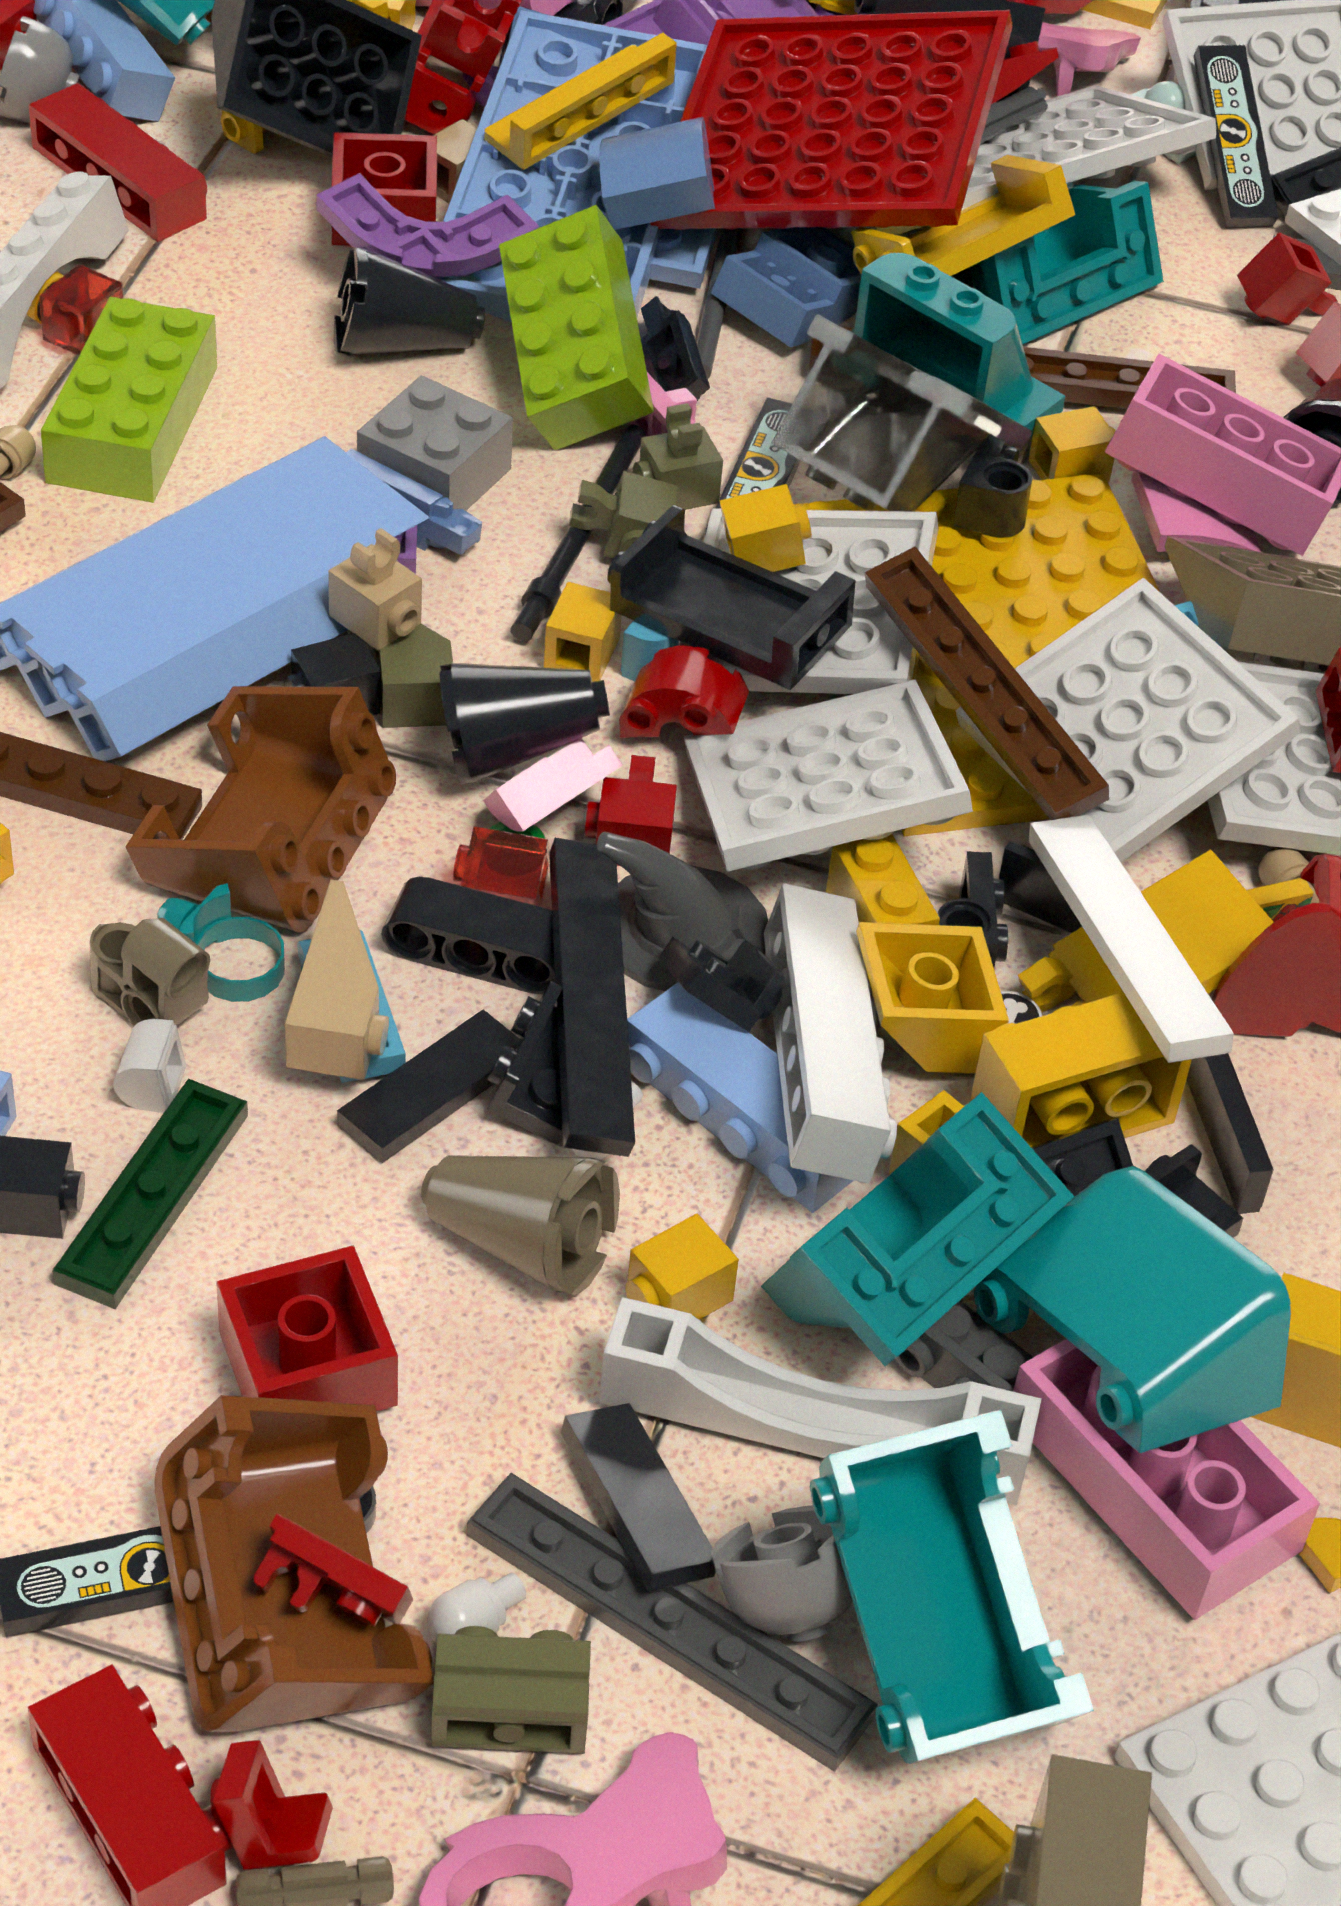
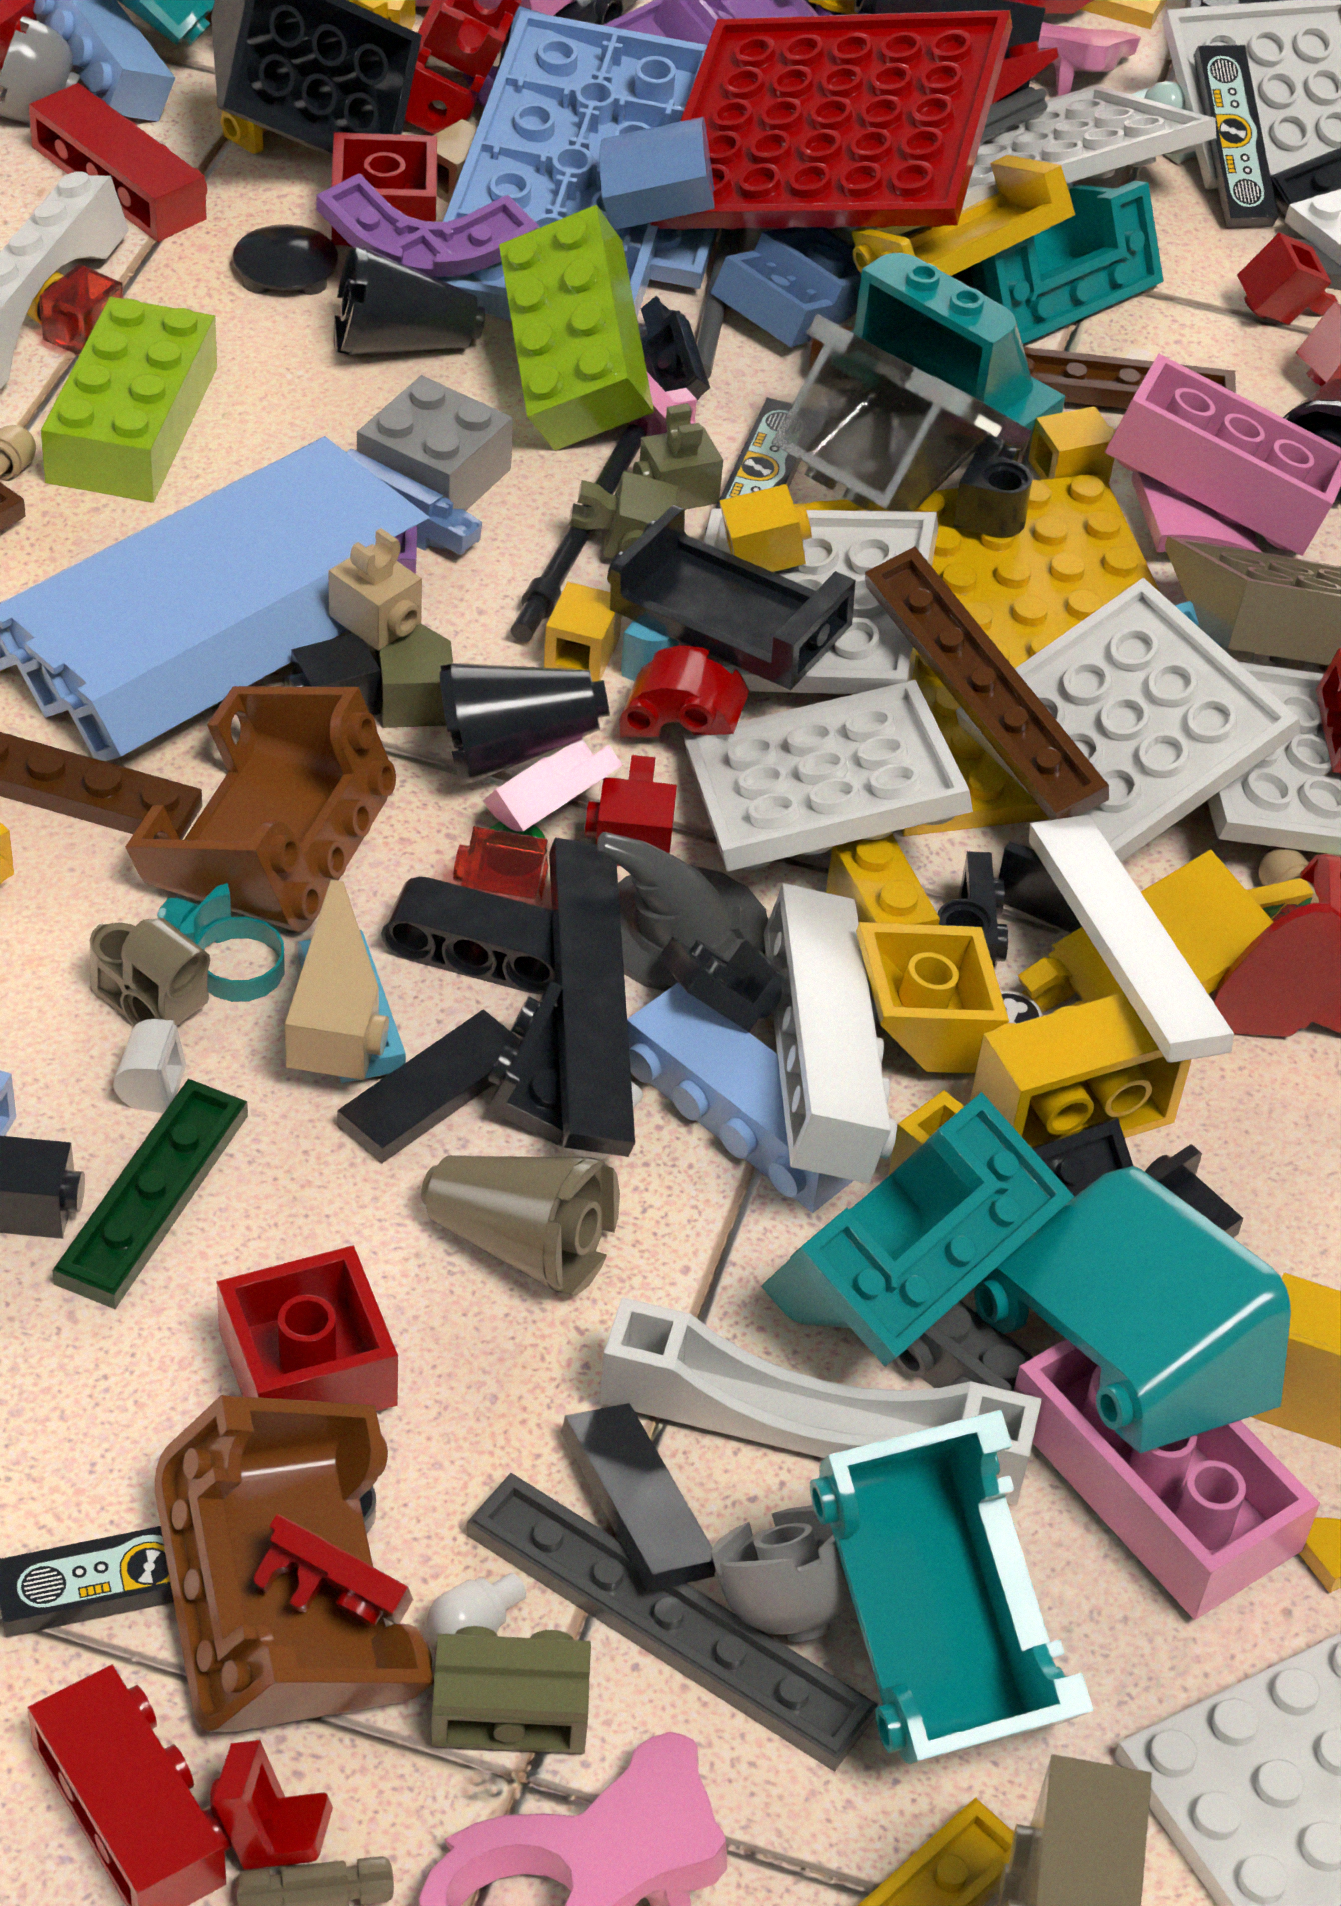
(285, 259): none -> black dish
(584, 102): yellow panel -> none
(683, 1269): yellow brick -> none
(1231, 1131): black tile -> none

